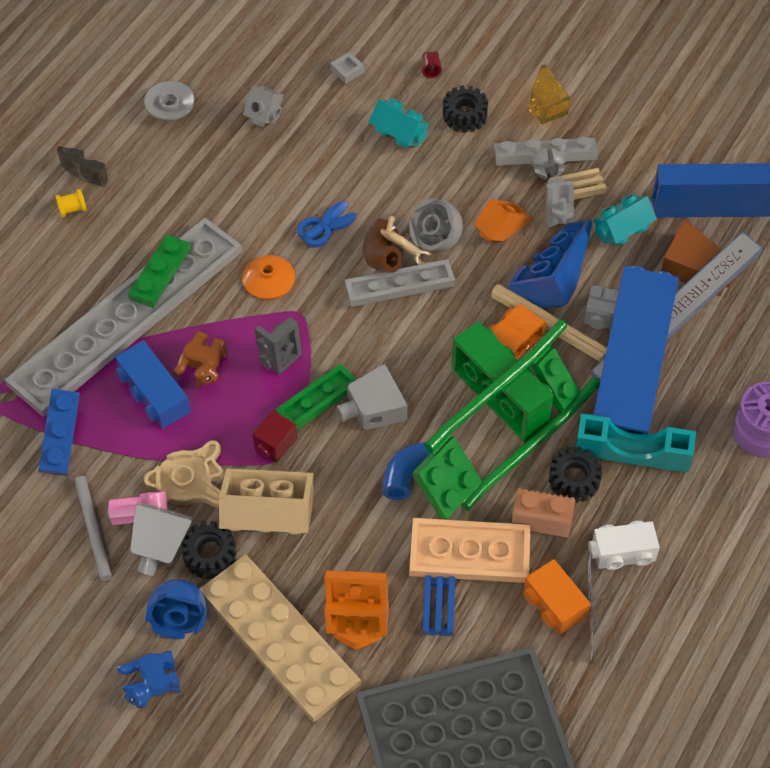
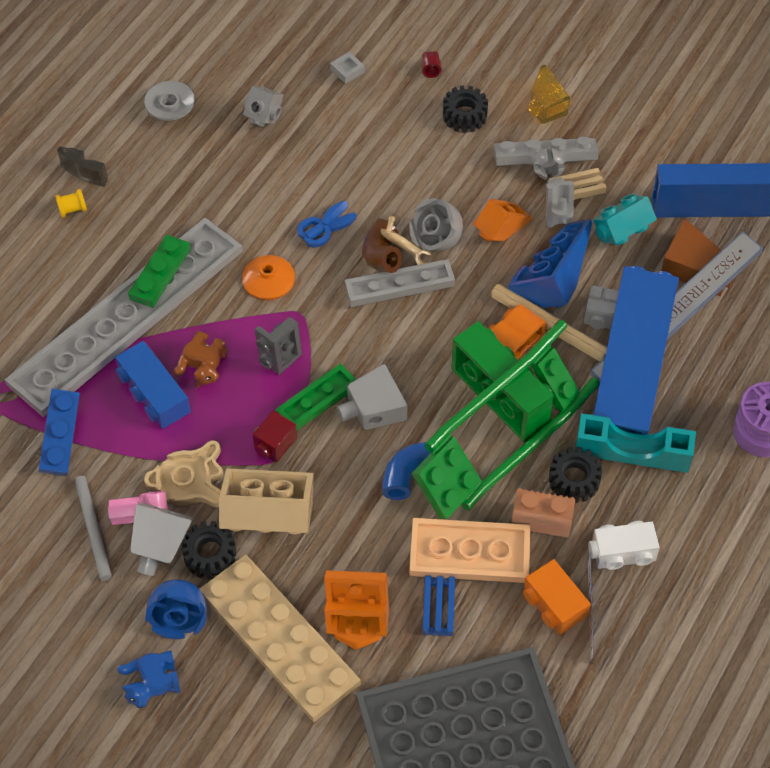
(398, 122): teal brick -> none

